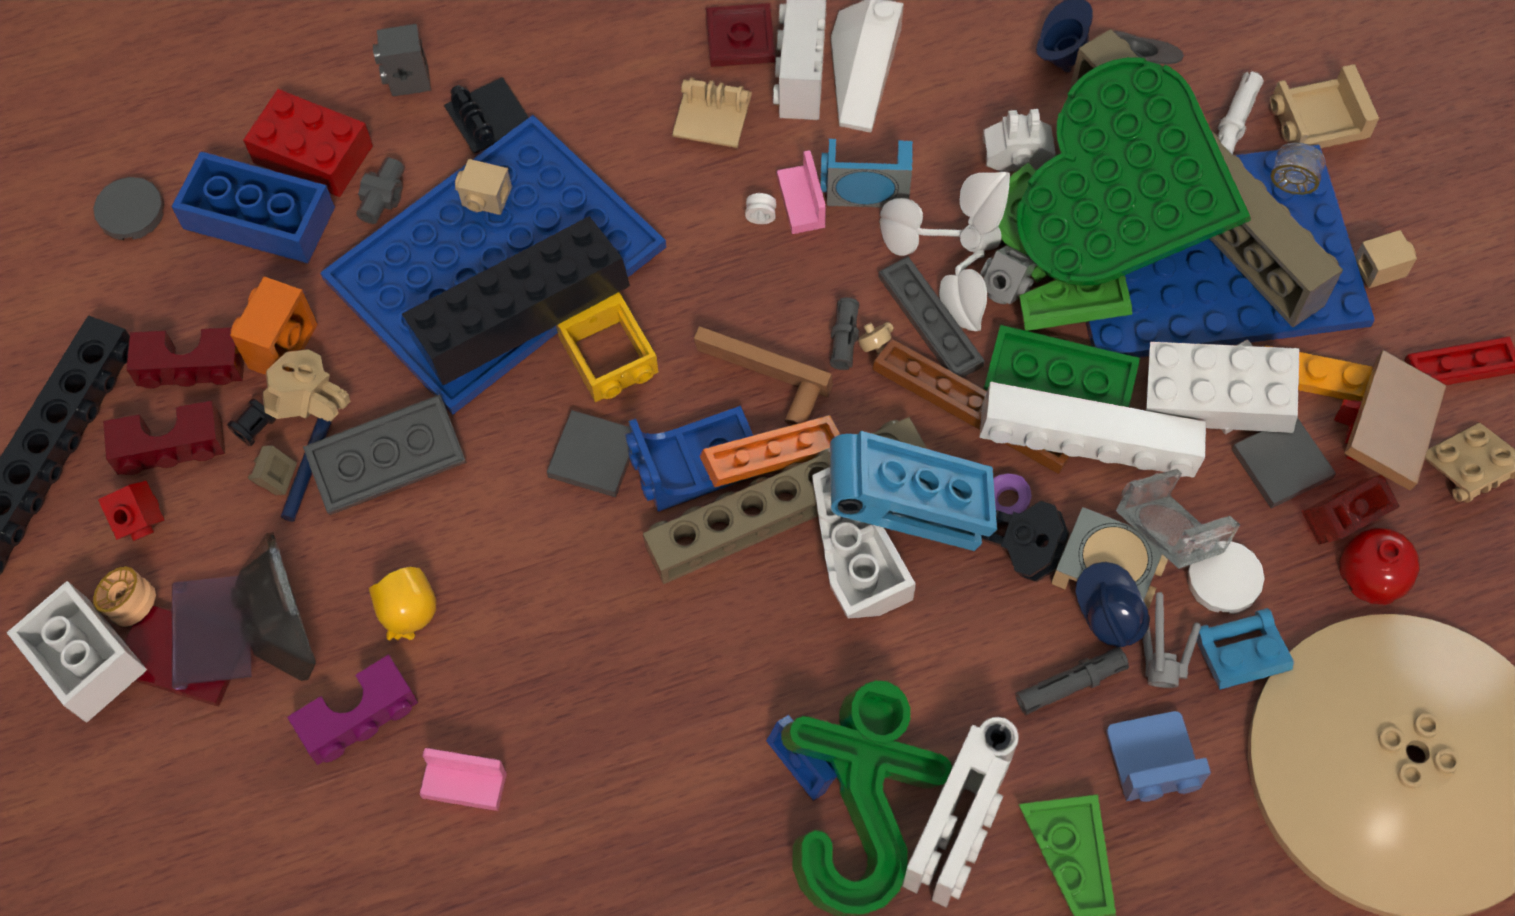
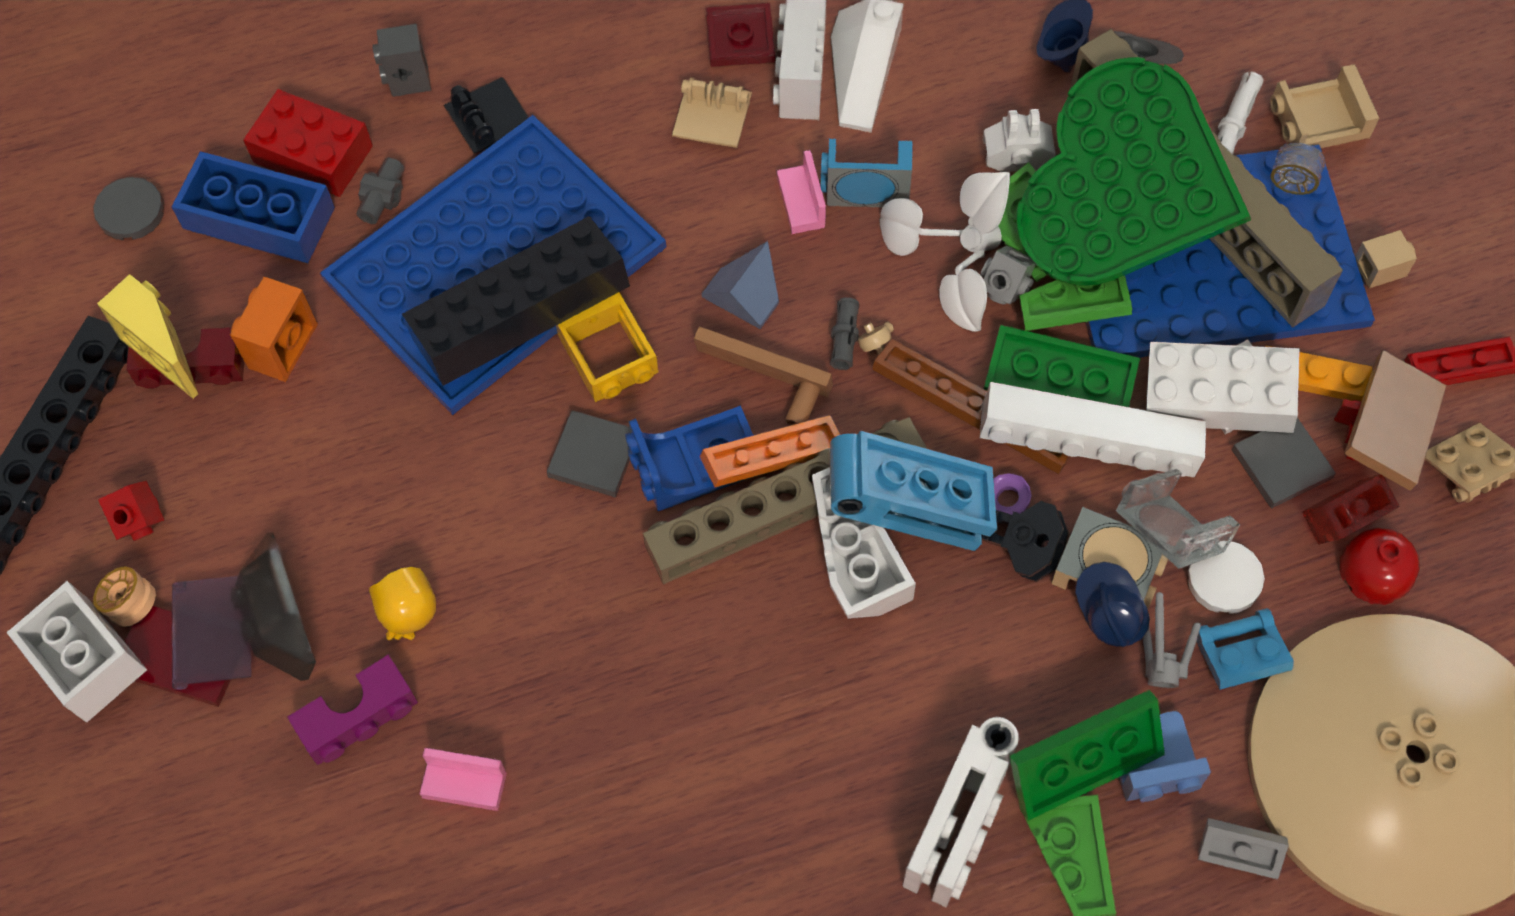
(145, 327): none -> light yellow slope
(194, 437): dark red arch -> none
(250, 422): black bush -> none
(273, 470): dark tan tile -> none
(303, 390): tan hinge -> none
(303, 474): dark blue bar -> none
(384, 454): dark grey tile -> none
(483, 186): tan brick -> none
(746, 287): none -> sand blue slope
(760, 208): white bush -> none
(811, 773): blue tile -> none
(862, 757): green piece -> none
(931, 318): dark grey tile -> none
(1084, 675): dark grey pin -> none
(1088, 755): none -> green plate
(1243, 848): none -> light grey plate

